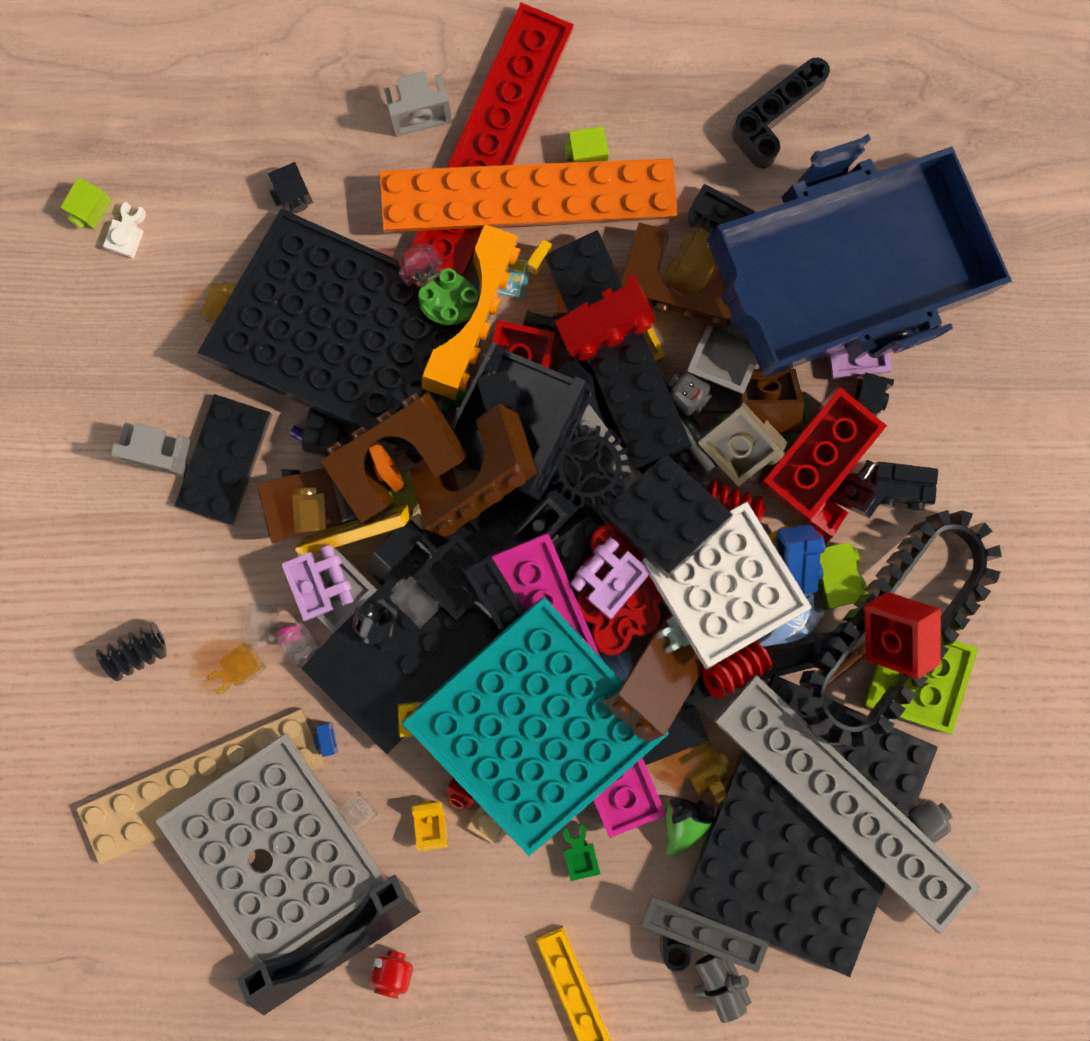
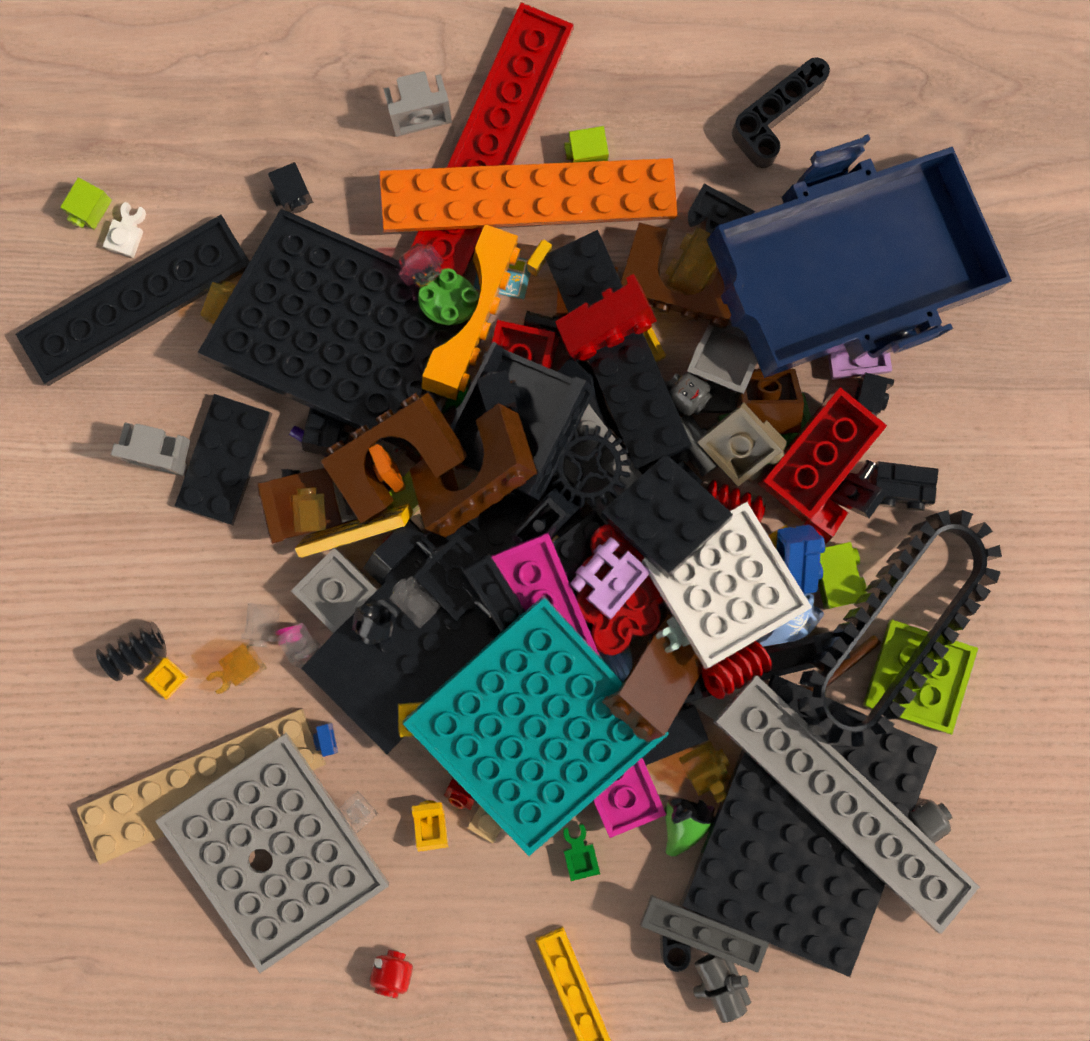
(133, 300): none -> black plate
(166, 678): none -> yellow tile
(283, 977): black arch -> none
(309, 587): lavender plate -> none
(903, 634): red brick -> none

